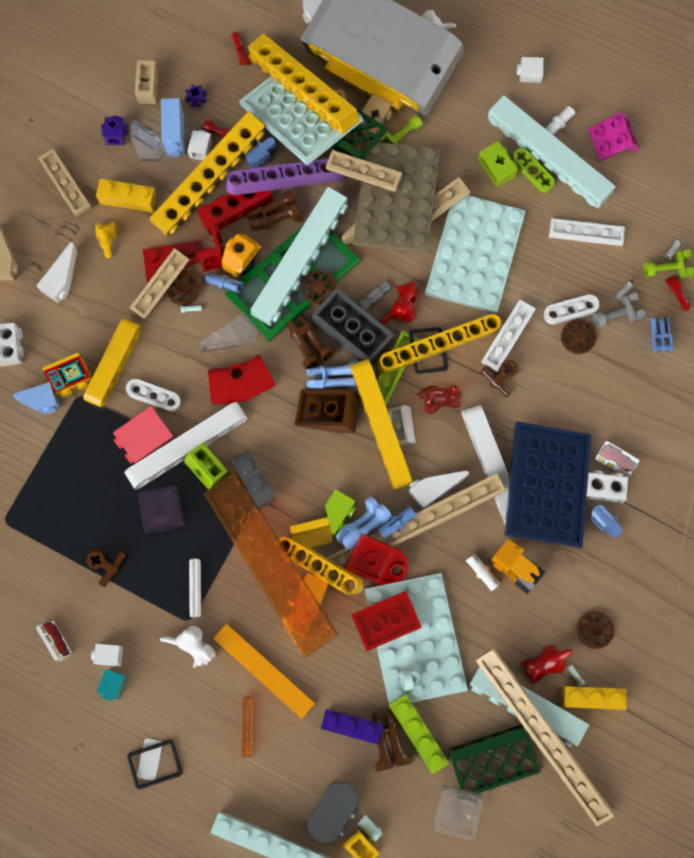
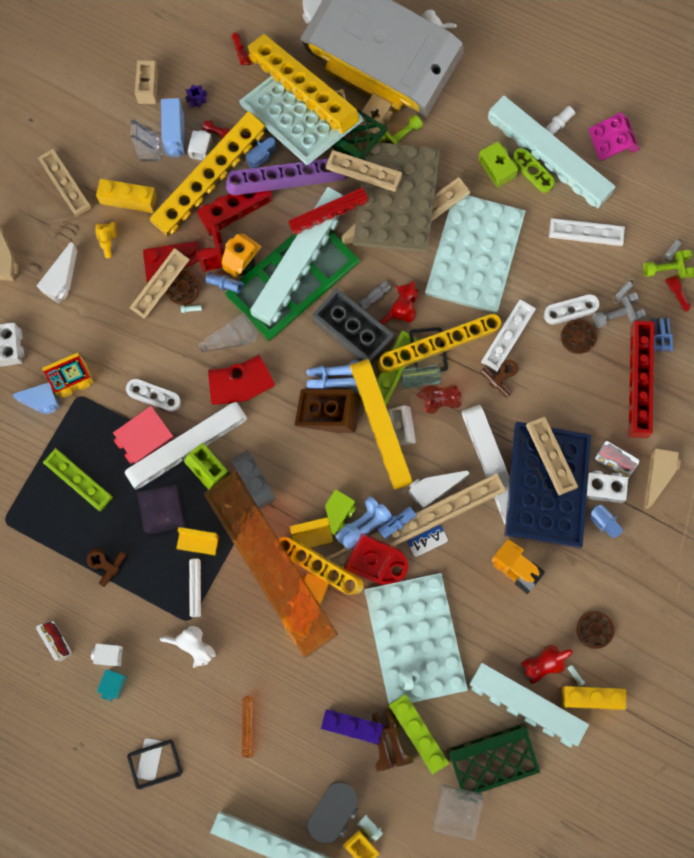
(78, 480): none -> lime tile
(112, 362): yellow beam -> none
(114, 130): dark purple brick -> none
(197, 541): none -> yellow panel
(264, 671): light orange tile -> none
(266, 221): reddish brown piece -> none
(307, 329): reddish brown piece -> none
(318, 286): reddish brown wheel -> none
(328, 211): none -> red piece
(386, 621): red plate -> none
(422, 375): none -> clear light blue tile
(427, 541): none -> sticker
(483, 572): white pin -> none
(530, 70): white brick -> none
(545, 737): tan plate -> none
(551, 456): none -> tan plate
(641, 379): none -> red brick
(661, 469): none -> tan slope

